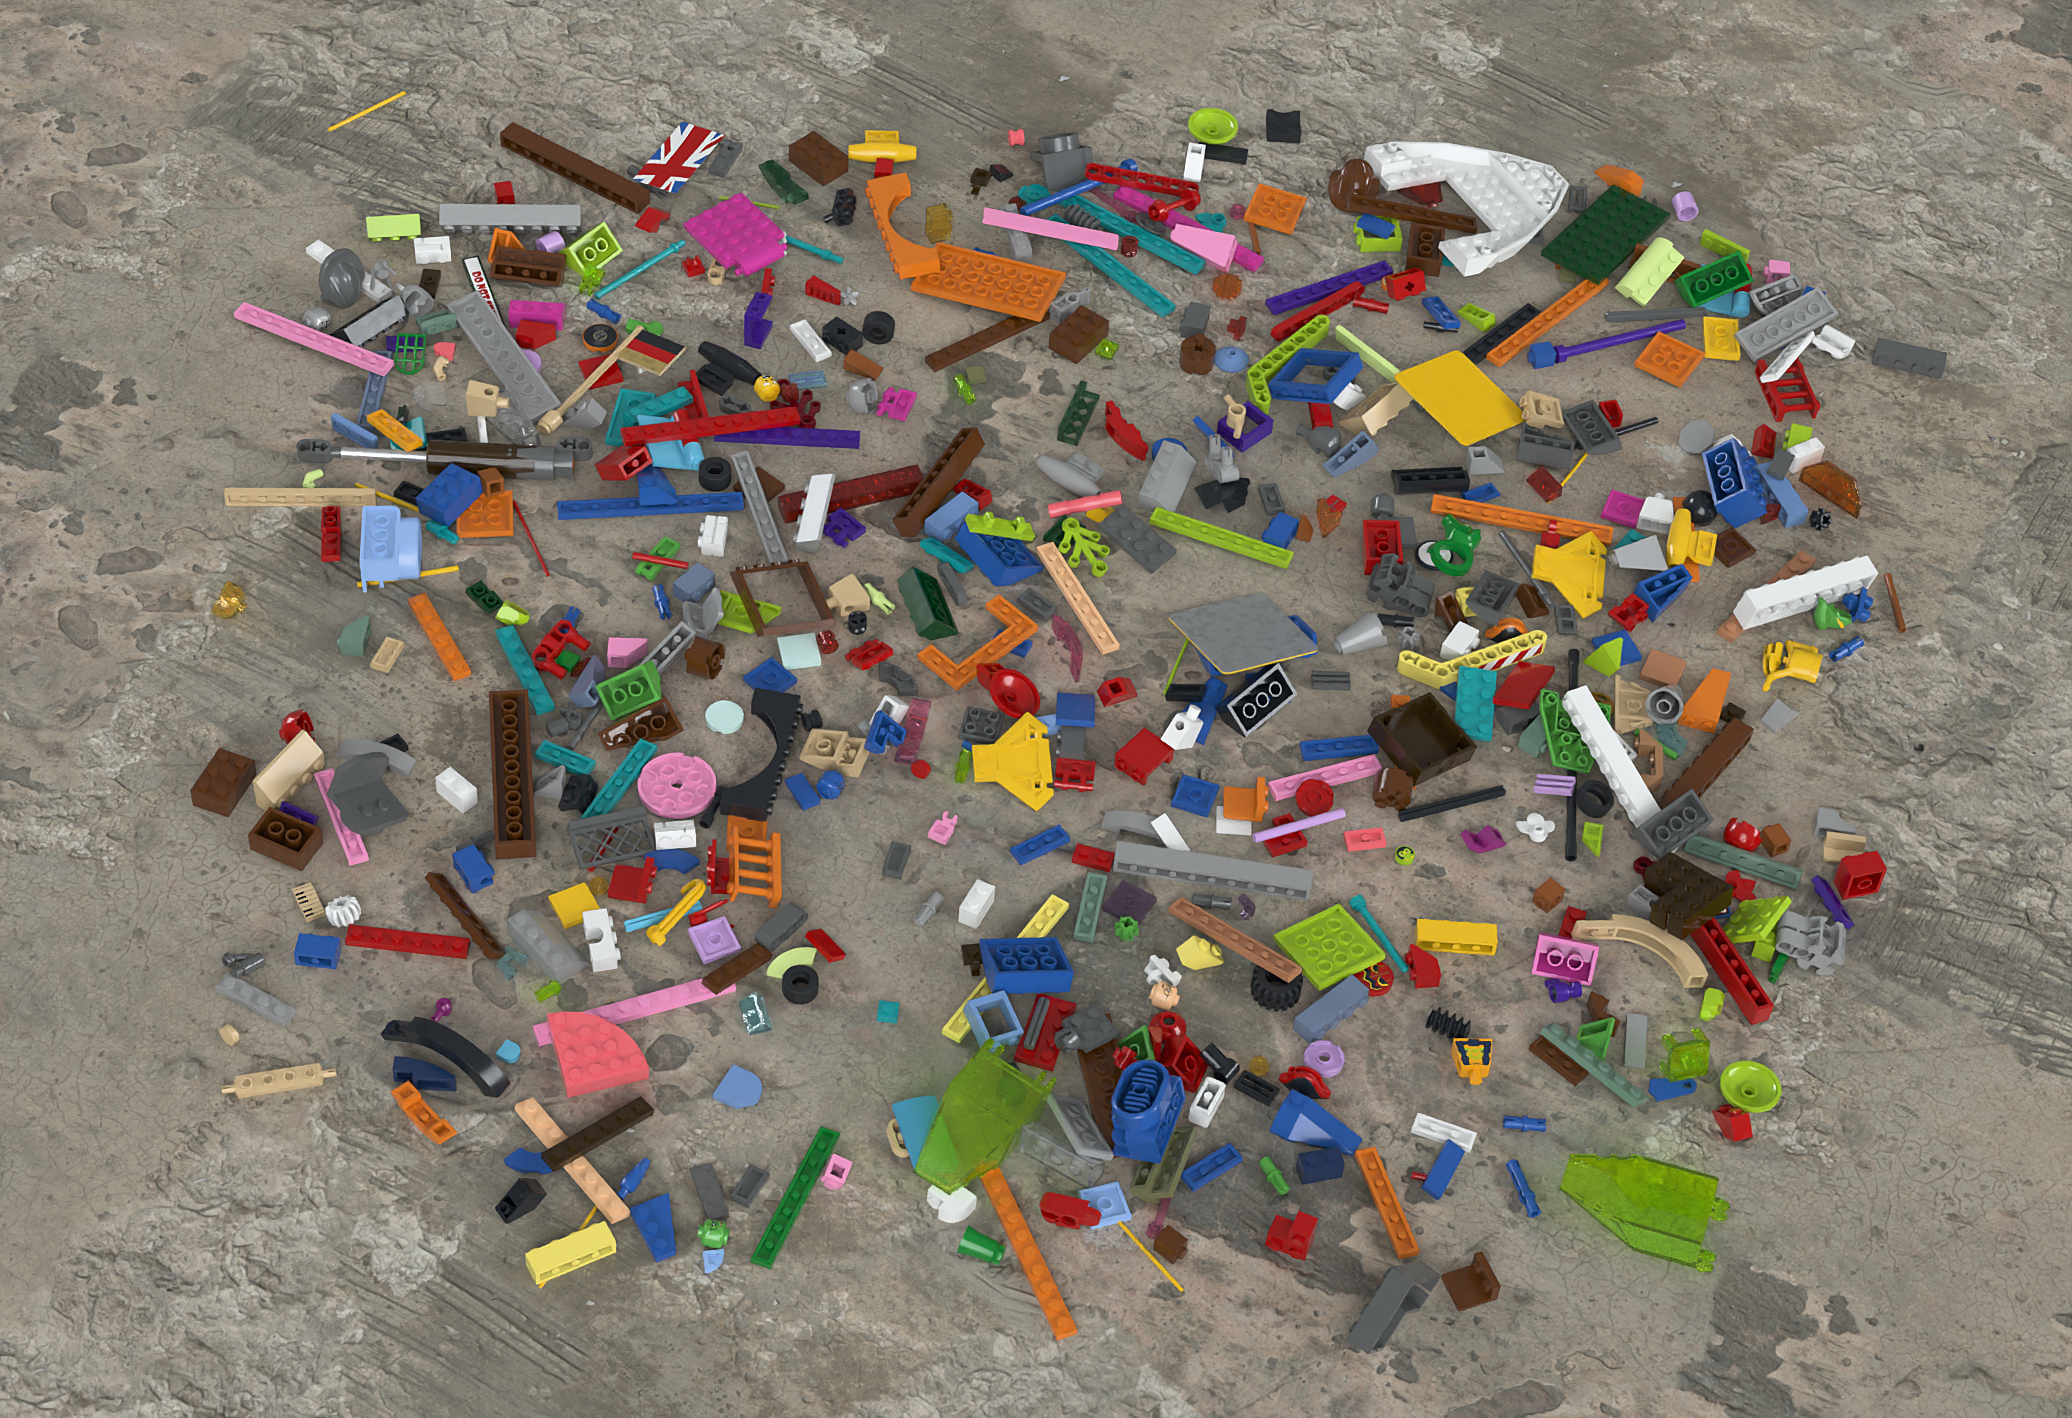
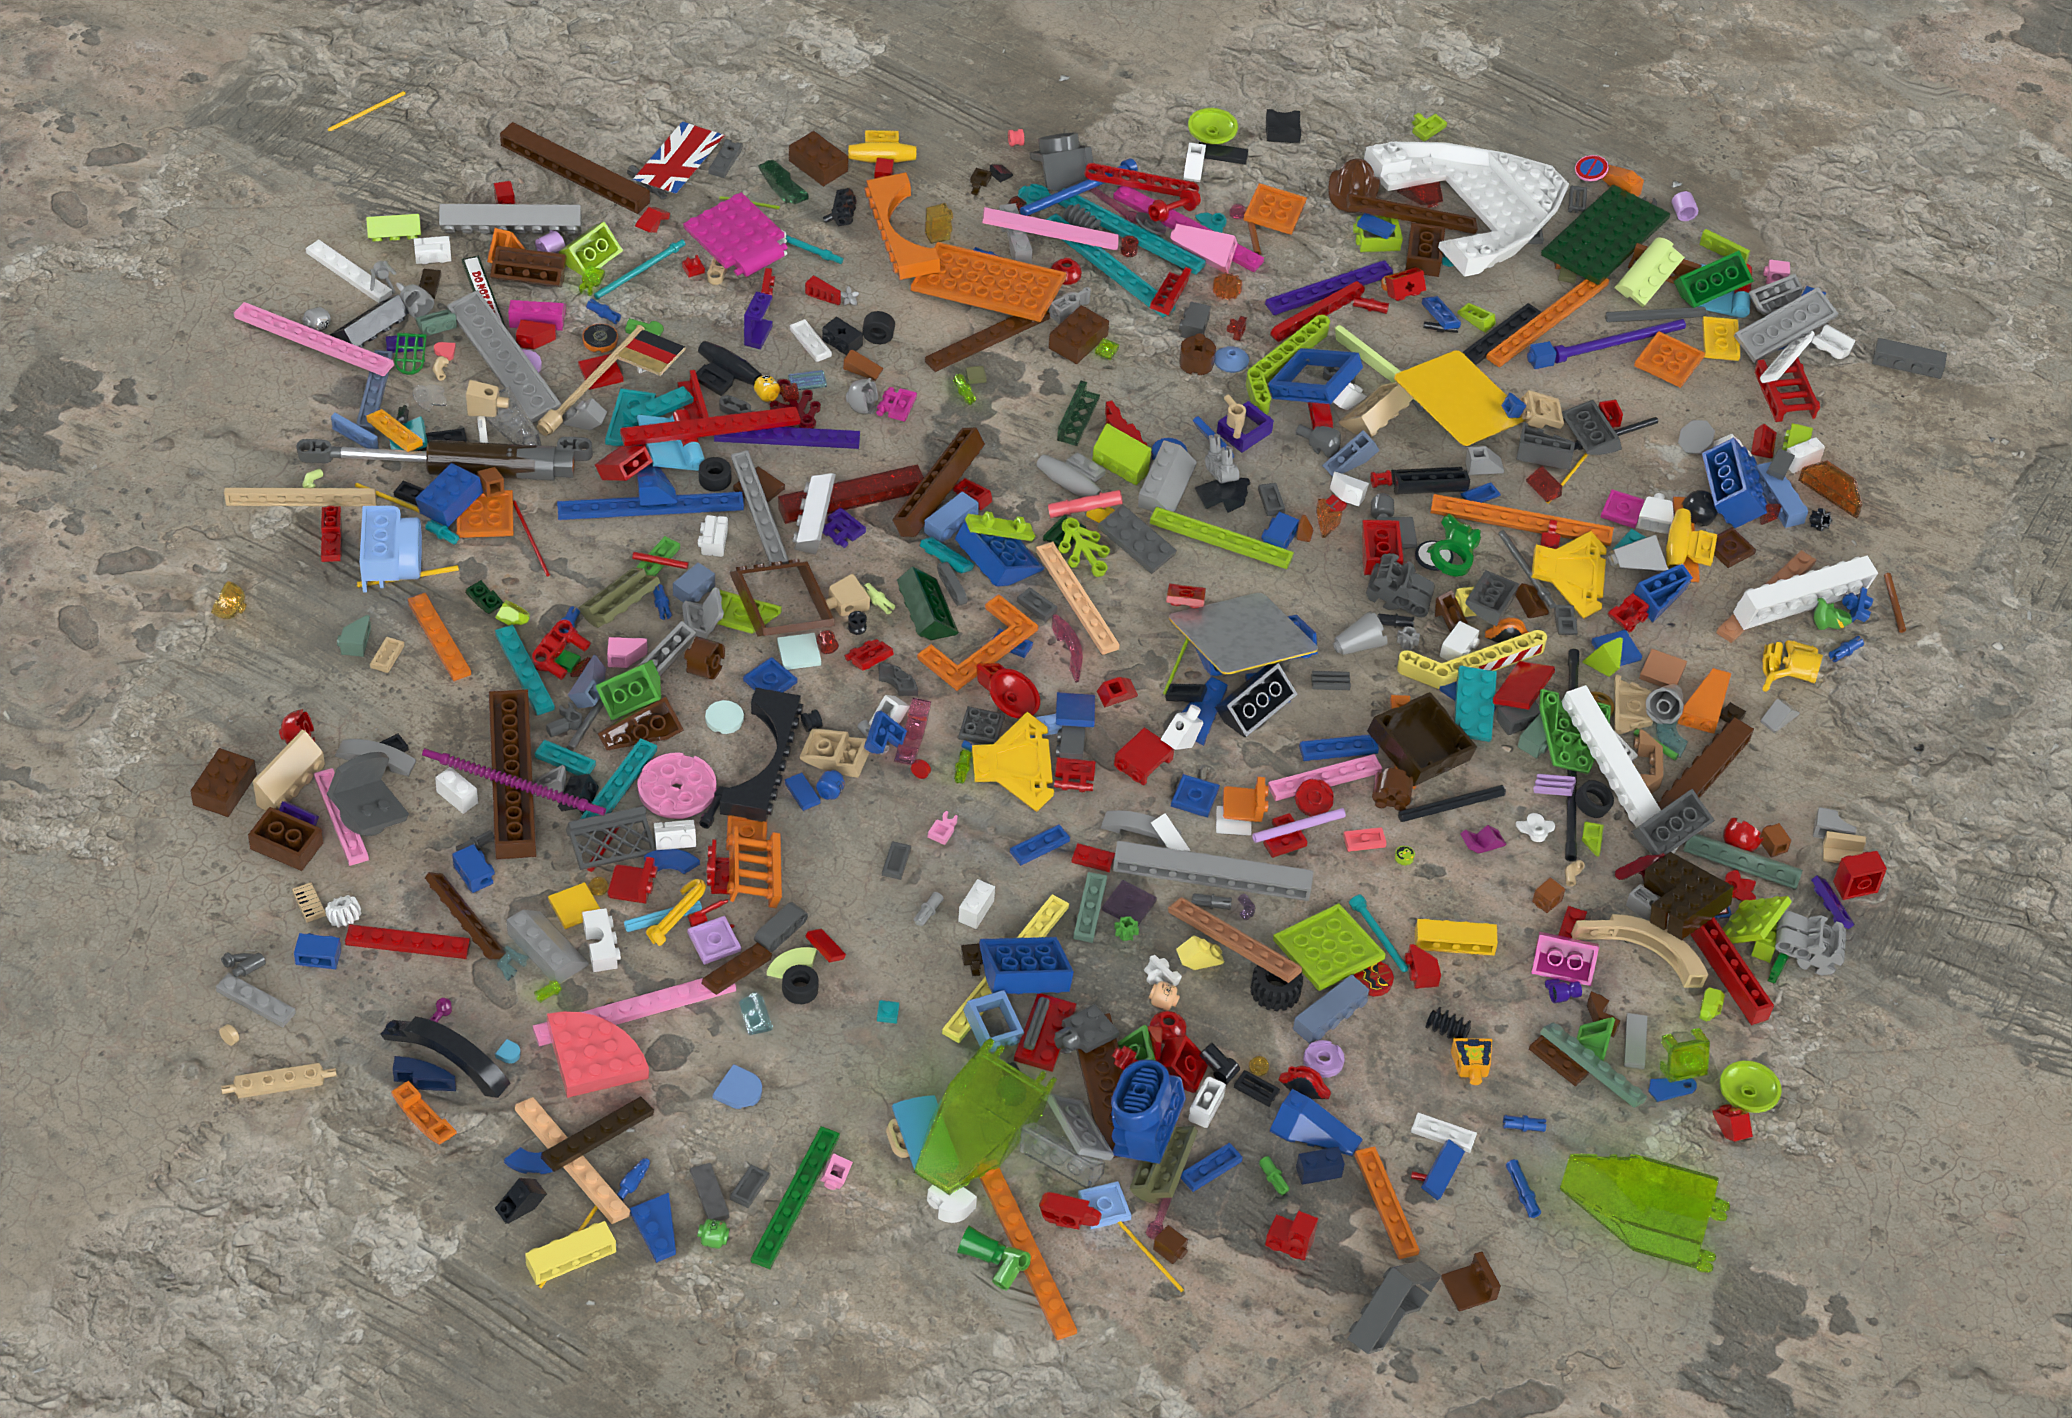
(341, 278): dark grey piece -> none
(582, 804): none -> magenta hose
(618, 596): none -> olive brick
(712, 1259): light blue tile -> none
(1013, 1262): none -> bright green piece
(1073, 272): none -> red piece
(1122, 454): none -> lime slope
(1173, 295): none -> red fence
(1186, 595): none -> red plate
(1348, 488): none -> white slope
(1386, 481): none -> red bush
(1428, 127): none -> lime plate
(1513, 406): none -> blue slope
(1573, 870): none -> tan arm
(1591, 168): none -> piece
(1636, 866): none -> dark red piece

